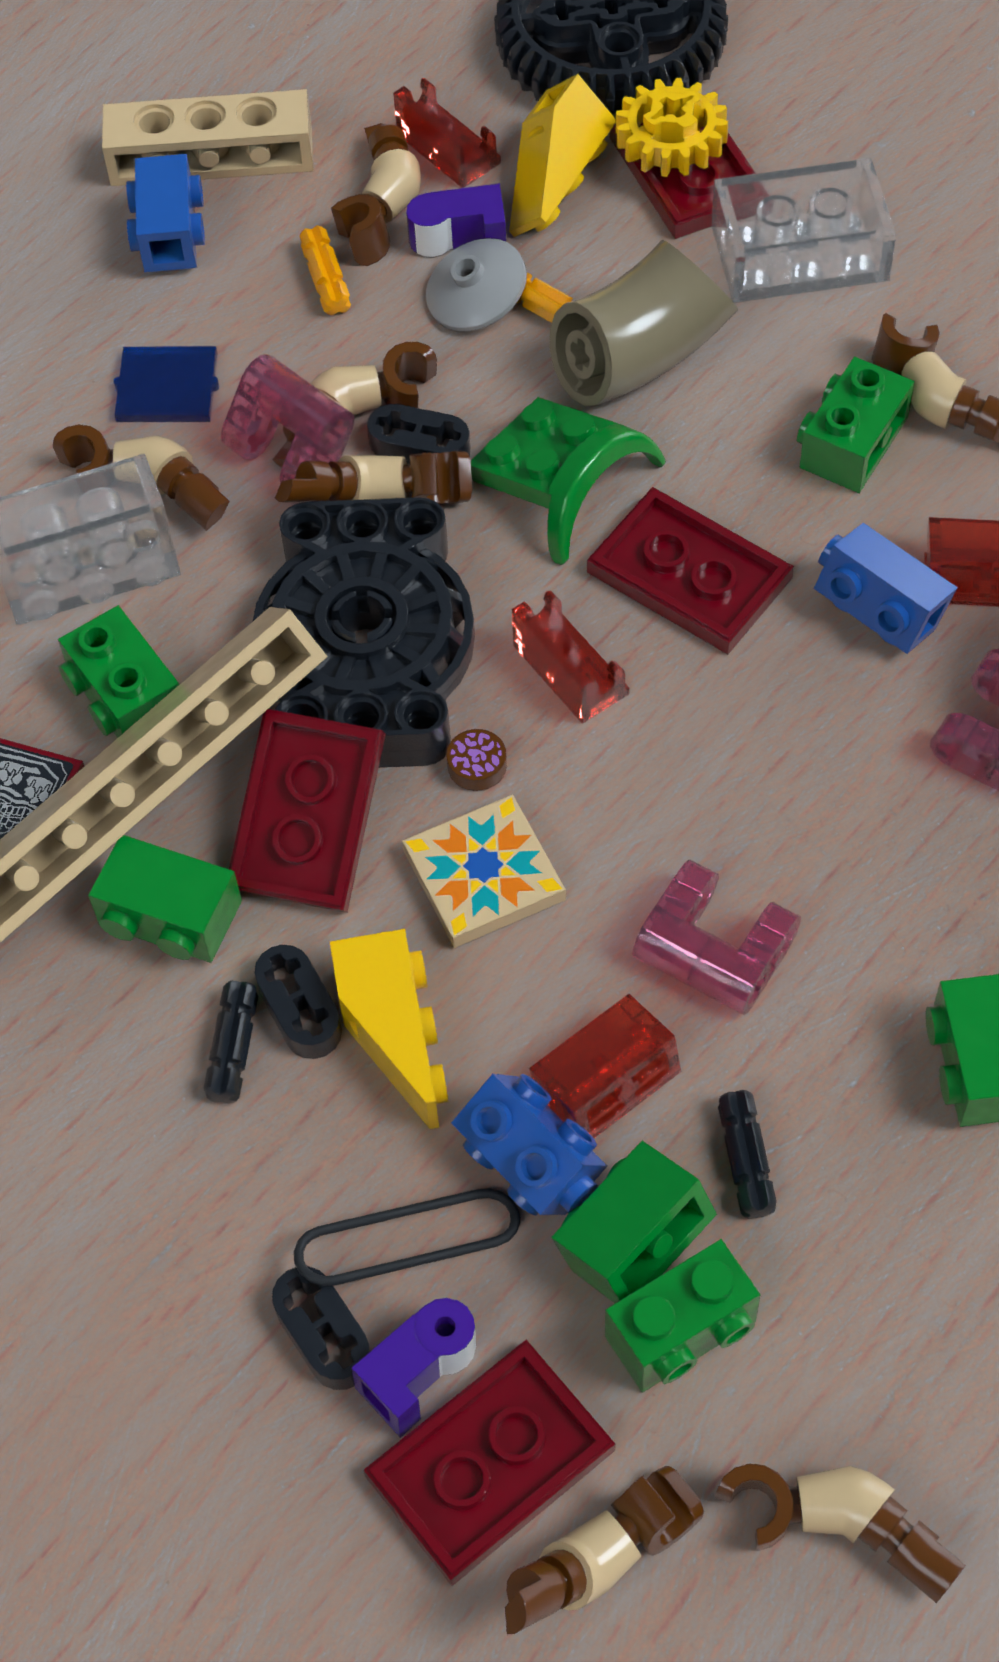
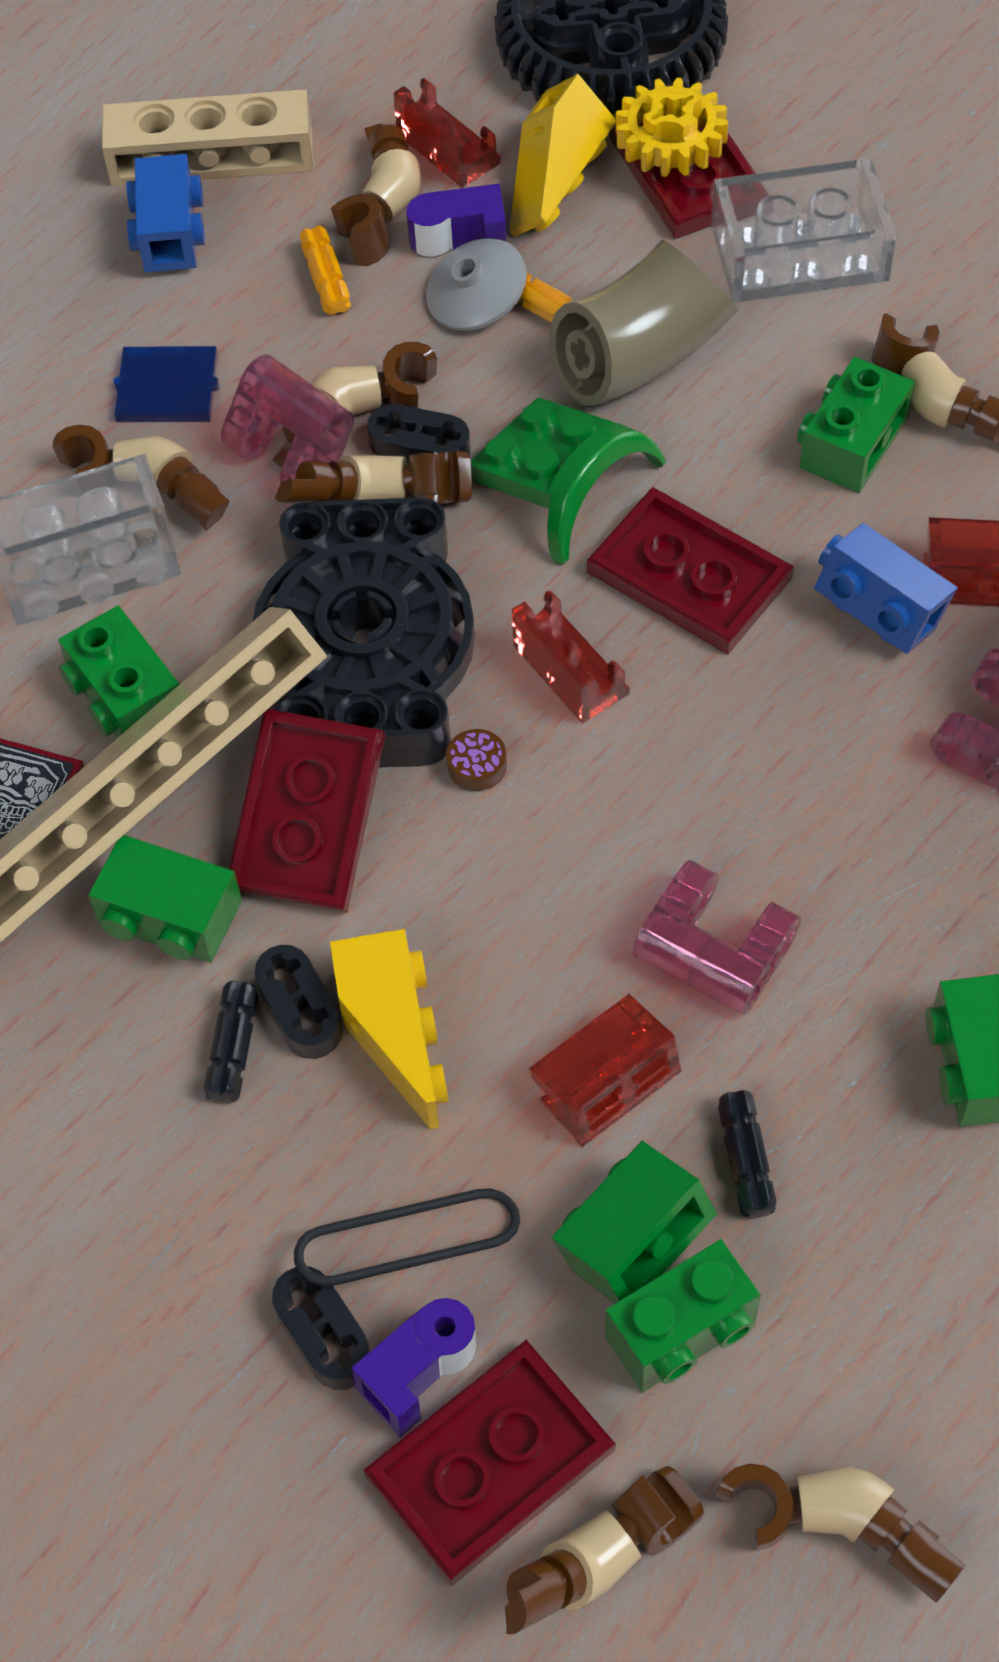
(484, 871): tile -> none
(530, 1145): blue brick -> none

